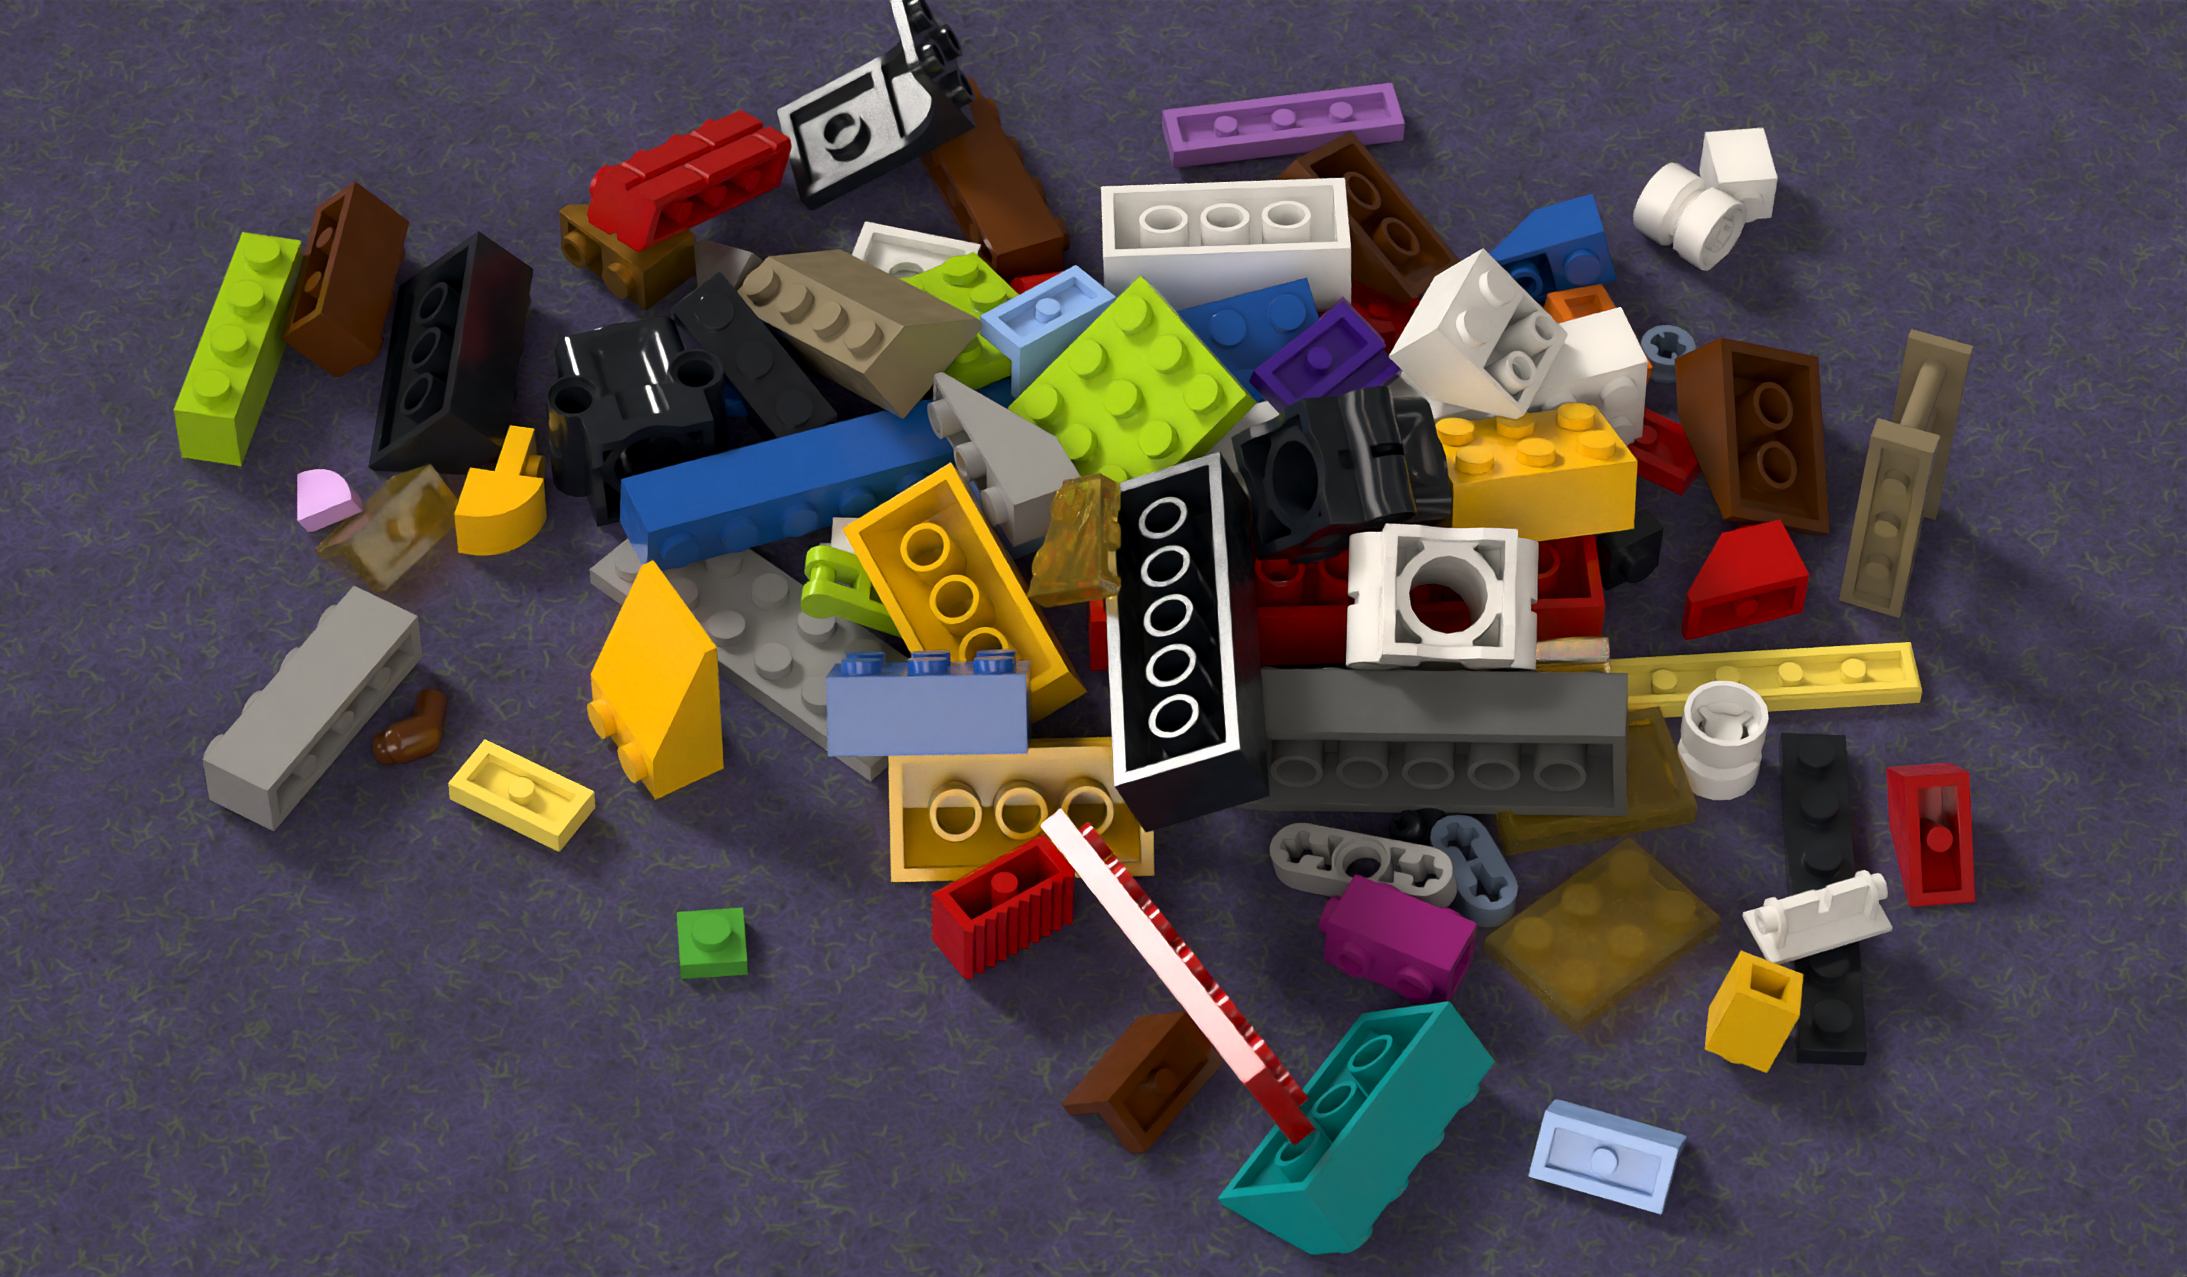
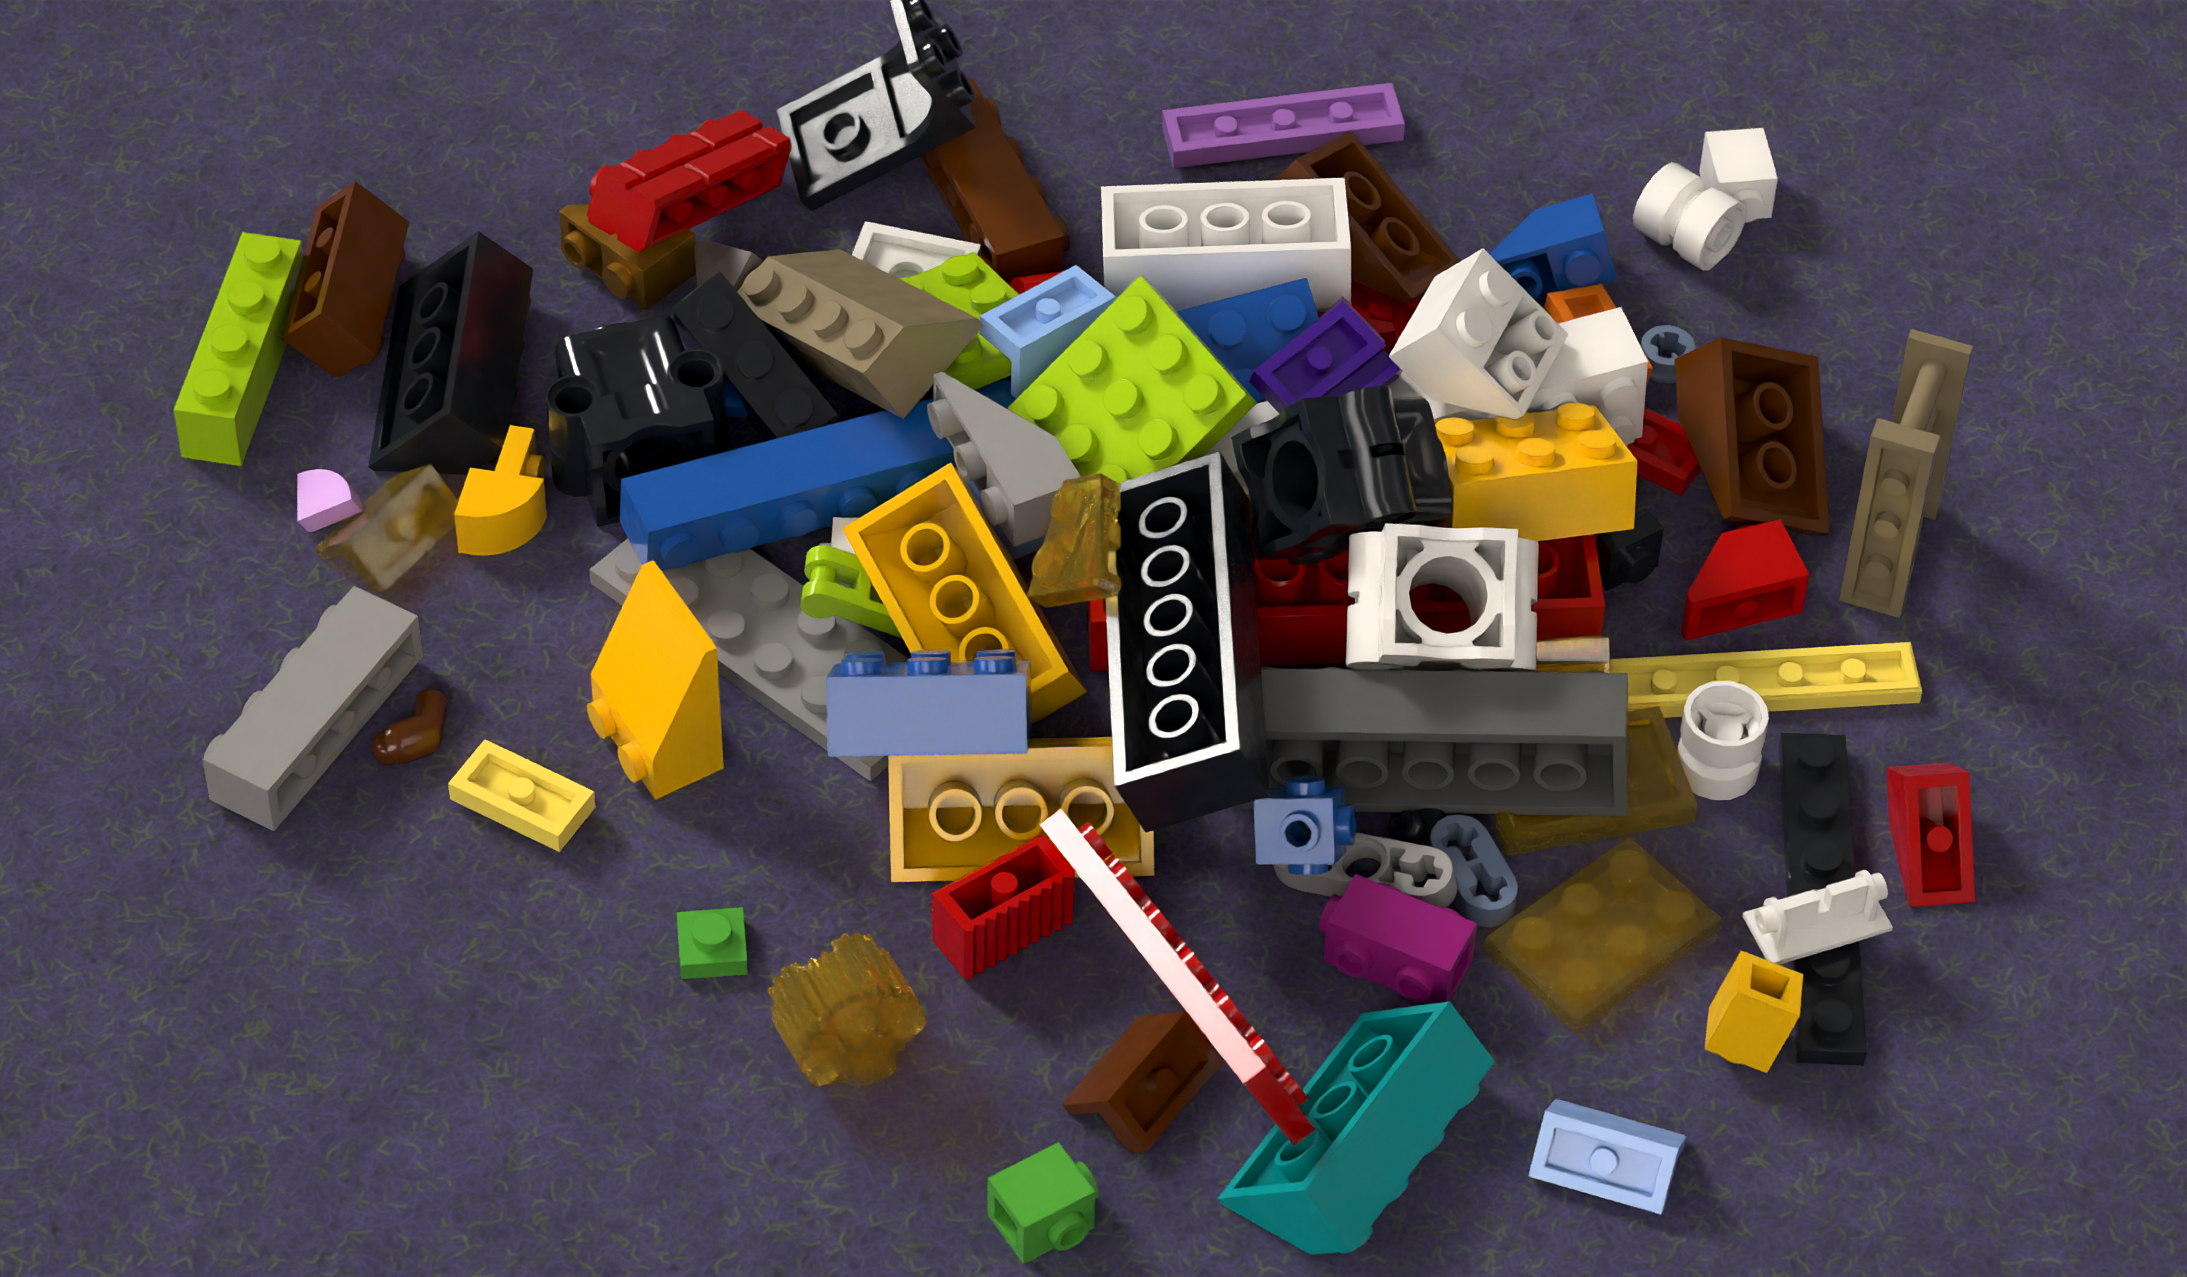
(846, 1012): none -> clear yellow brick
(1043, 1203): none -> bright green brick
(1285, 838): none -> brick

